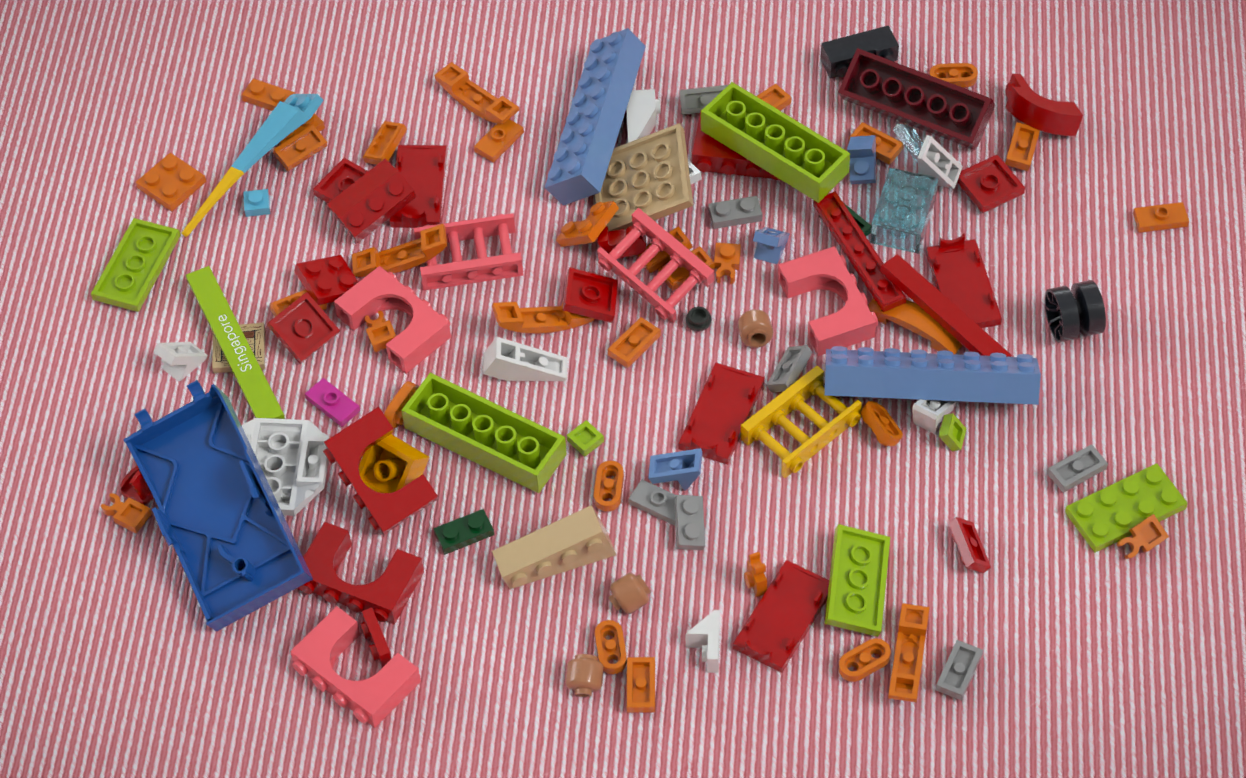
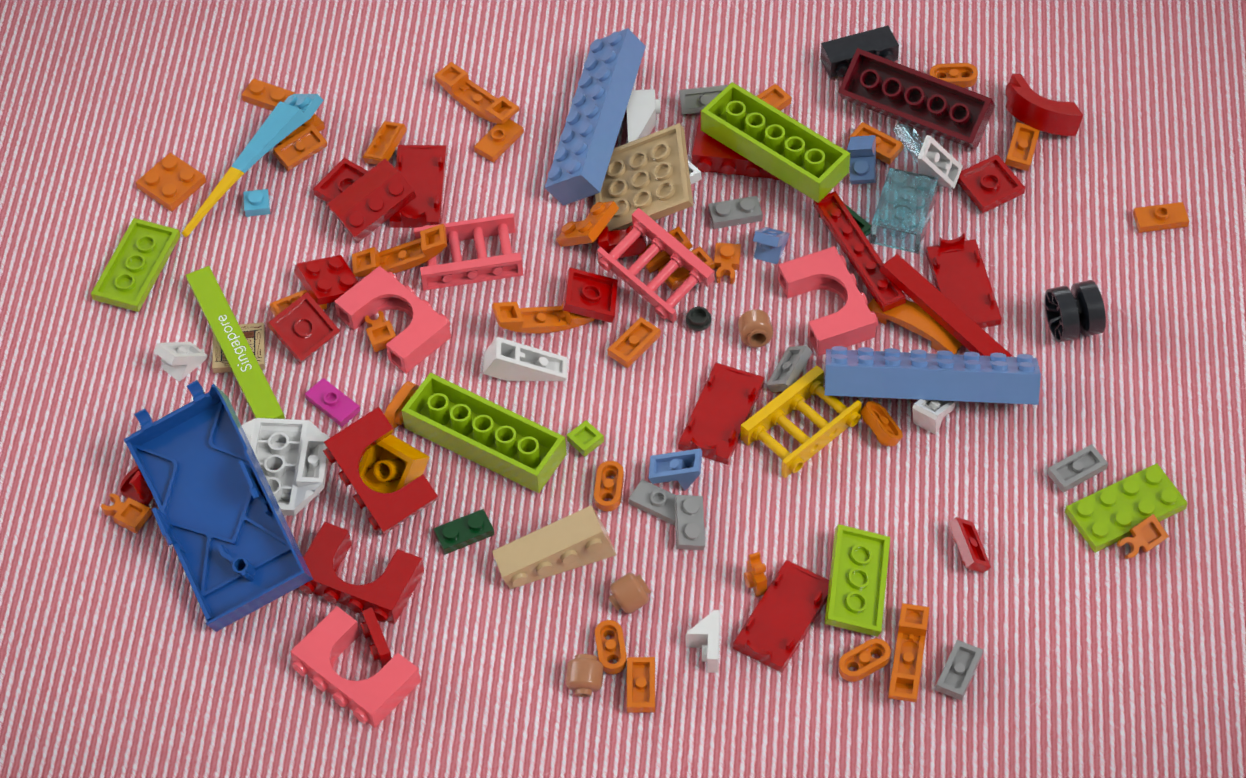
(952, 432): lime plate -> none

